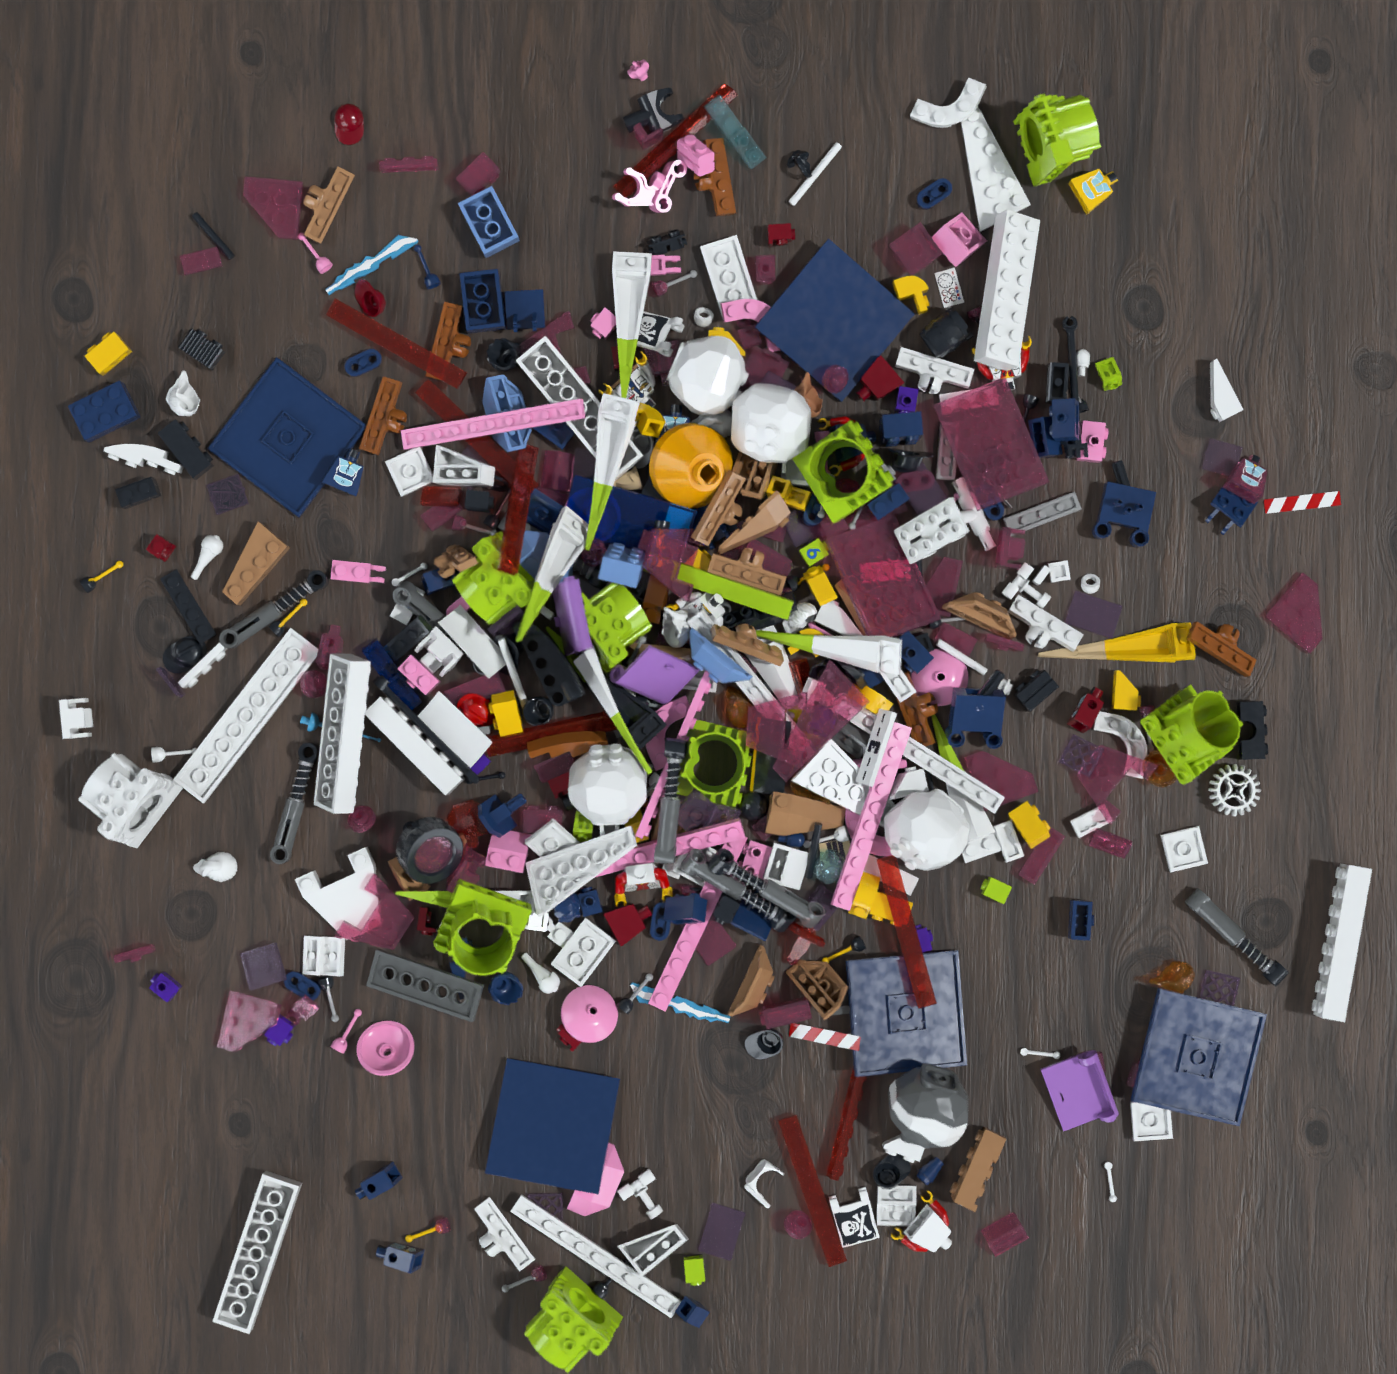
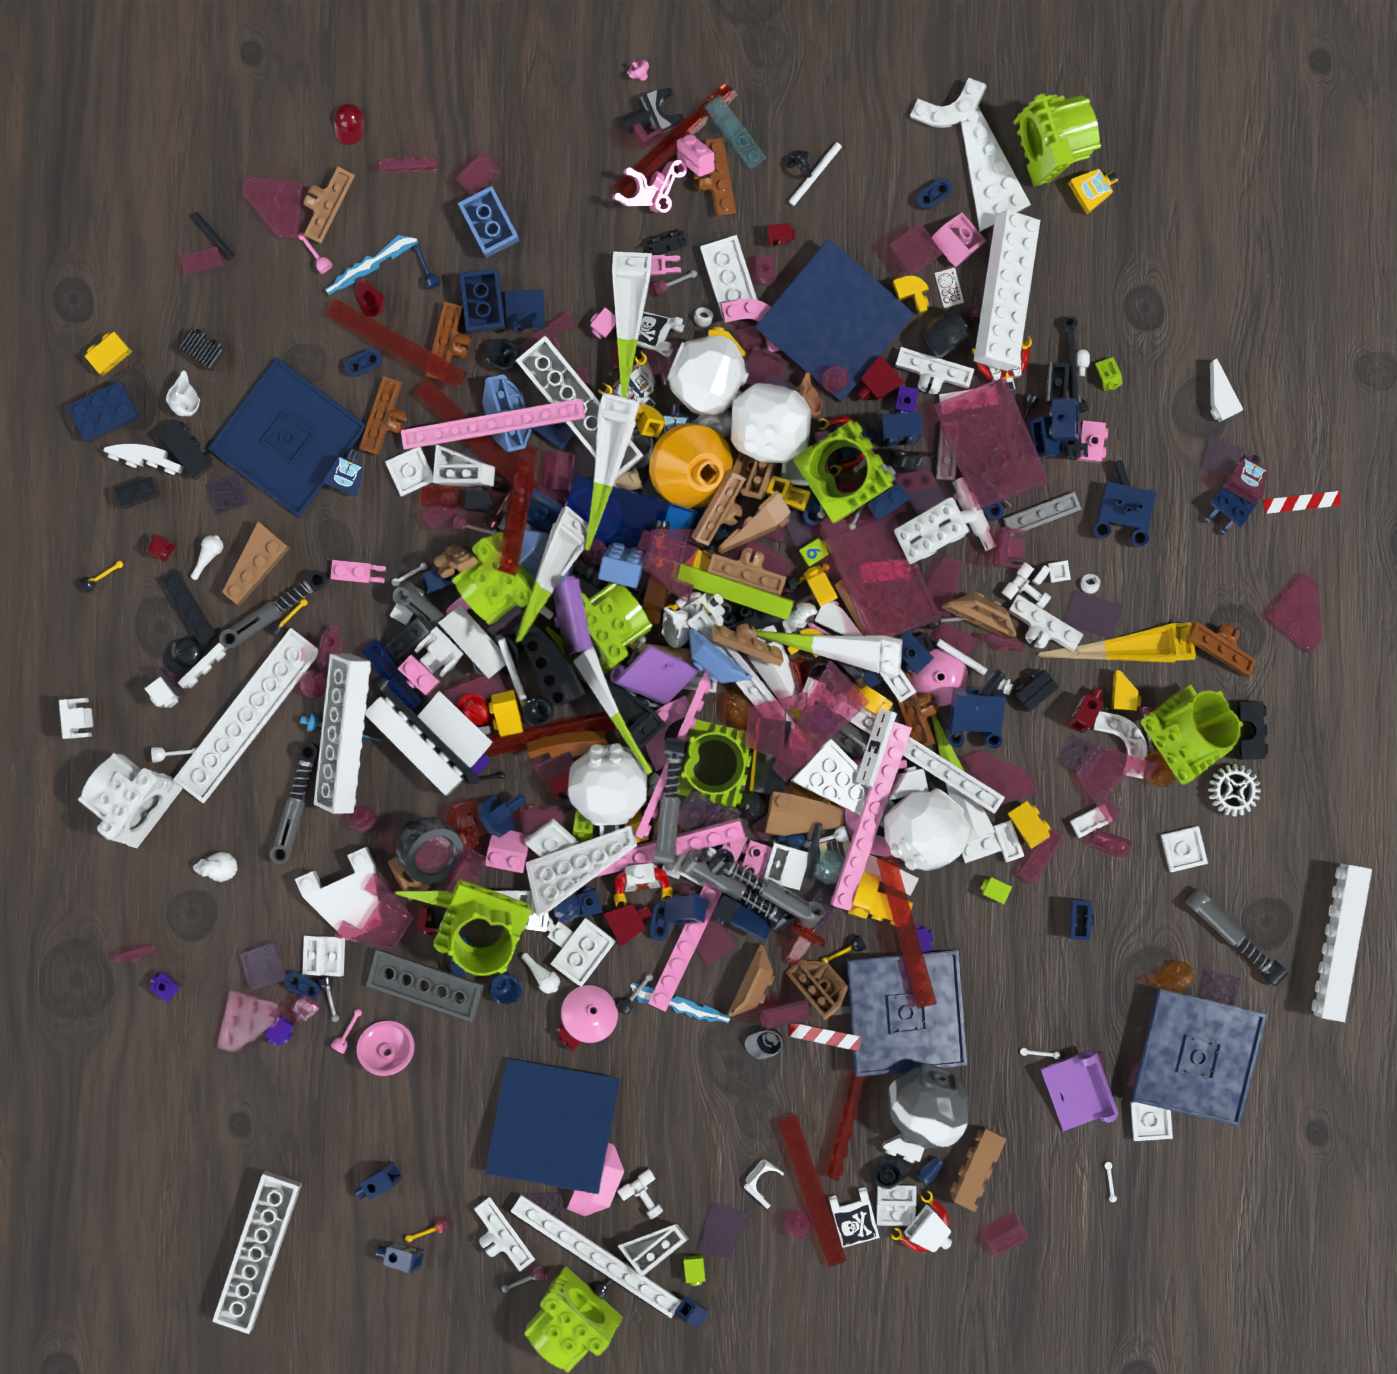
(161, 694): none -> white brick

